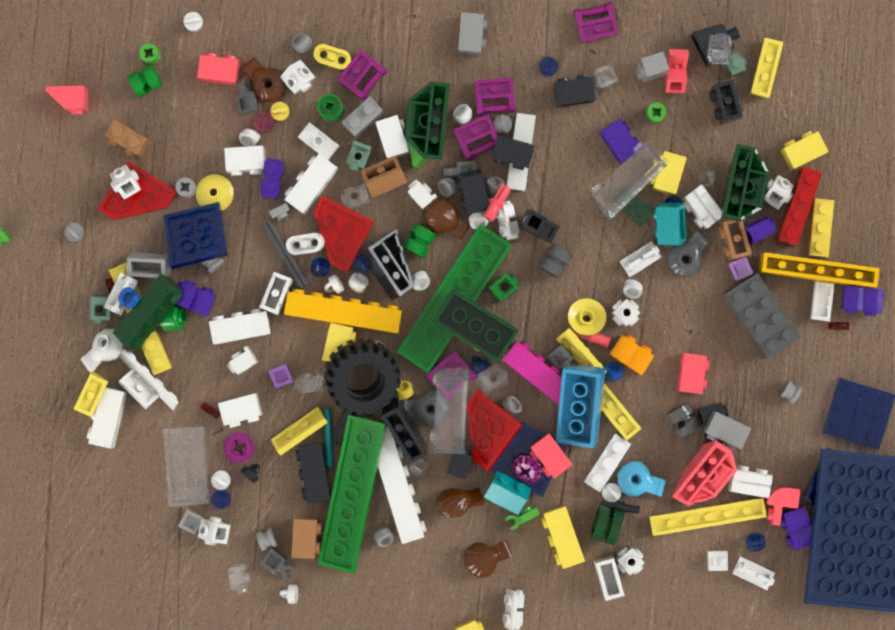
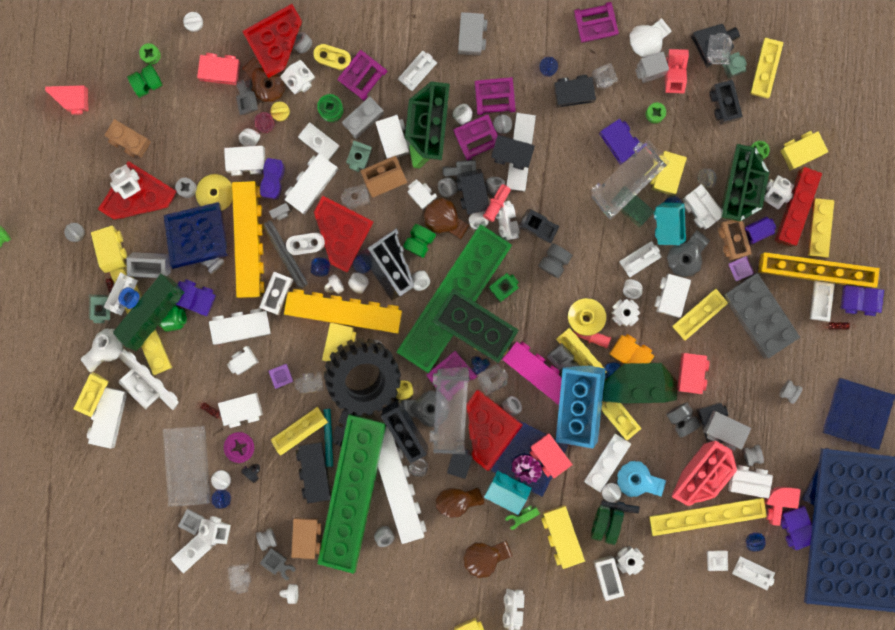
(109, 249): none -> light yellow piece
(190, 553): none -> white plate
(247, 239): none -> yellow brick
(274, 39): none -> red plate
(417, 70): none -> white hinge
(640, 384): none -> dark green wedge
(648, 39): none -> white animal
(672, 295): none -> white brick
(700, 314): none -> light yellow plate
(753, 455): none -> light grey wheel
(762, 148): none -> bright green wheel

